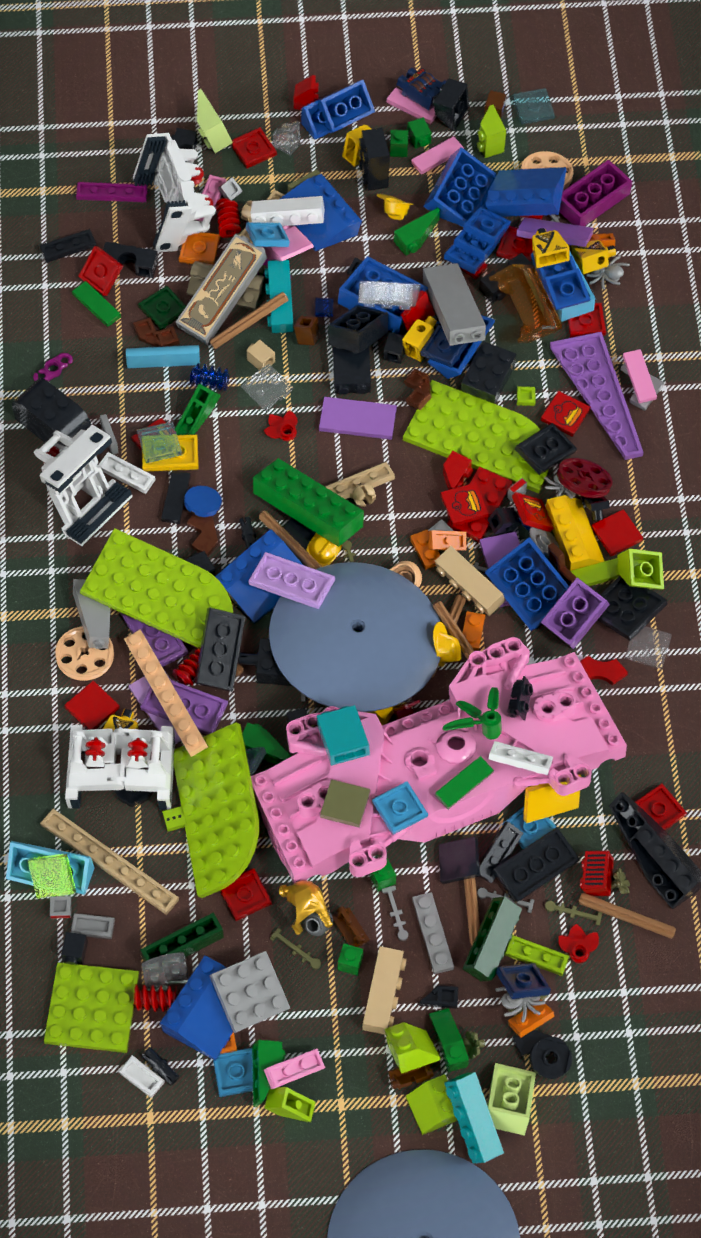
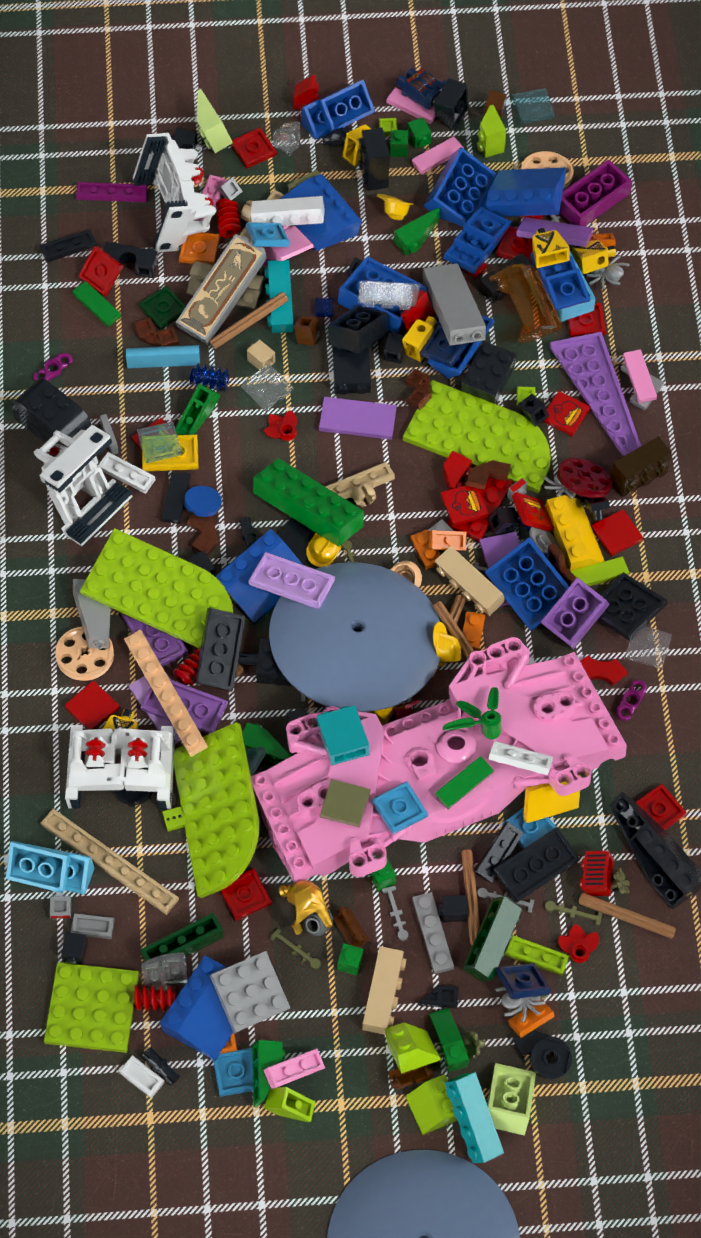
(51, 876): clear neon green tile -> none
(293, 545): medium nougat axle -> none
(336, 137): none -> black animal
(387, 124): none -> lime tile
(453, 908): none -> black brick
(459, 860): black tile -> none
(493, 469): none -> copper tile
(522, 691): black hinge -> none
(531, 406): none -> black brick
(545, 449): black tile -> none
(624, 705): none -> magenta piece
(640, 467): none -> dark brown brick
(641, 568): lime slope -> none

